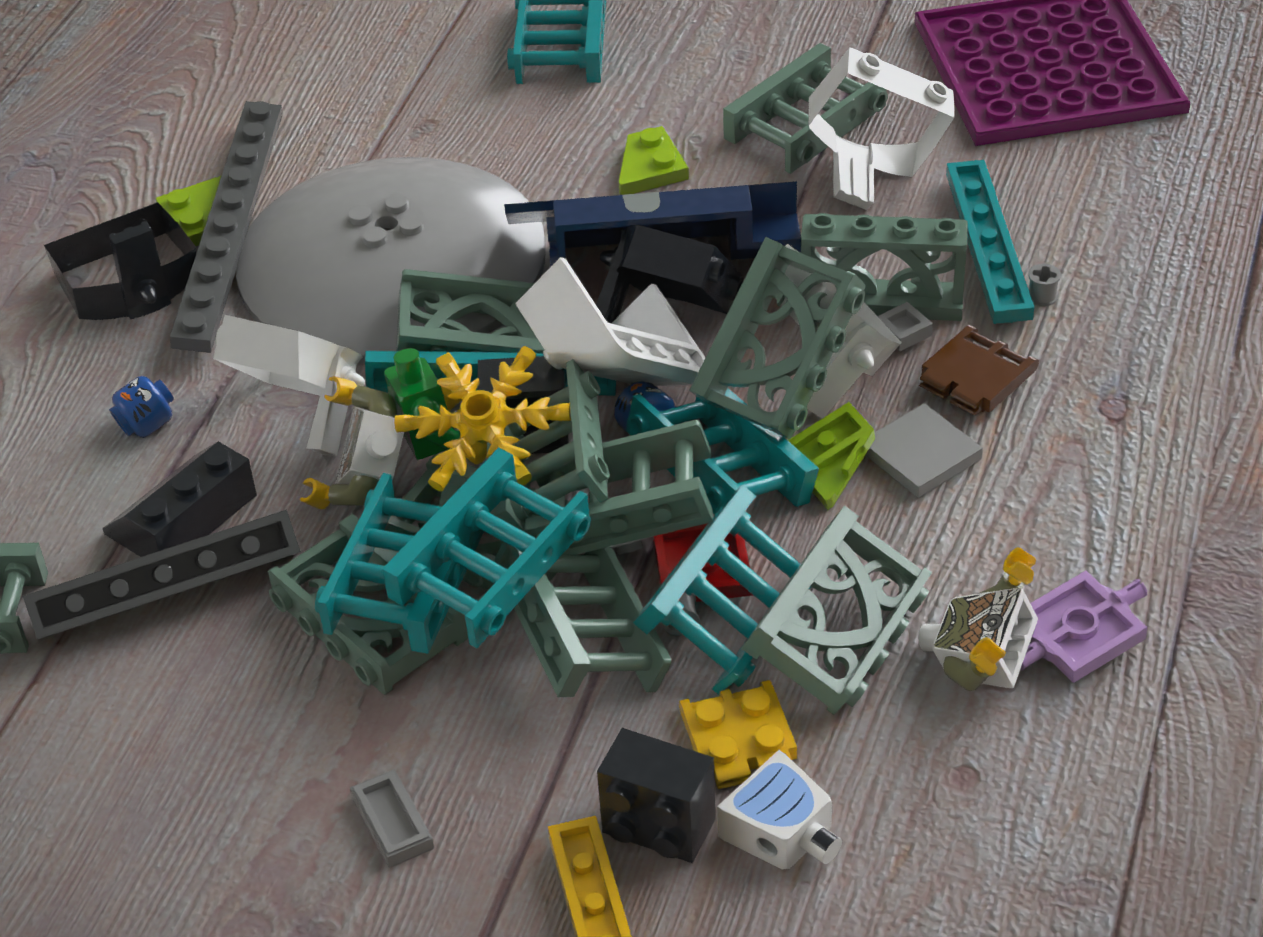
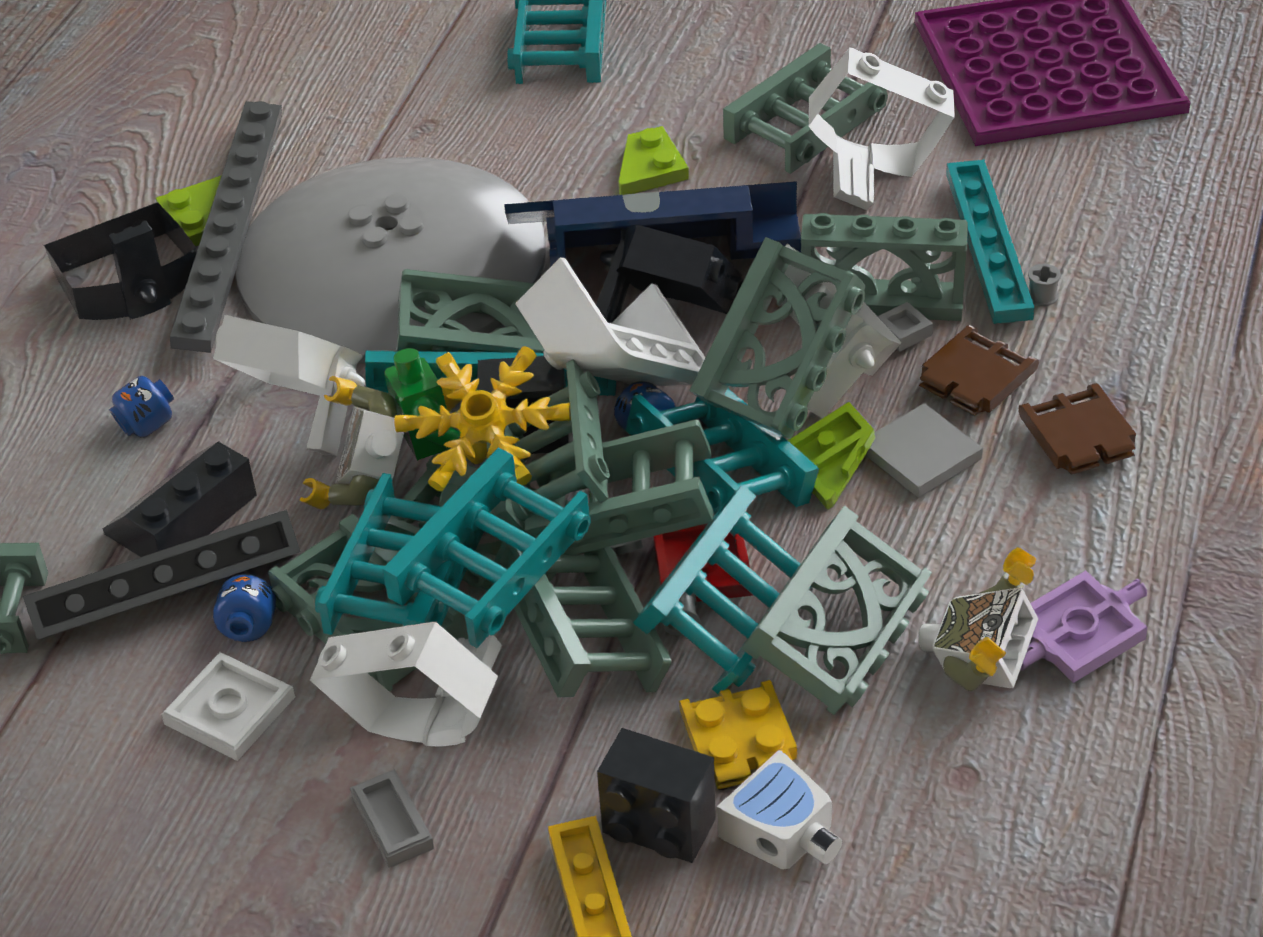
(228, 706): none -> white tile
(244, 604): none -> blue head
(454, 665): none -> white piece
(1082, 432): none -> reddish brown plate

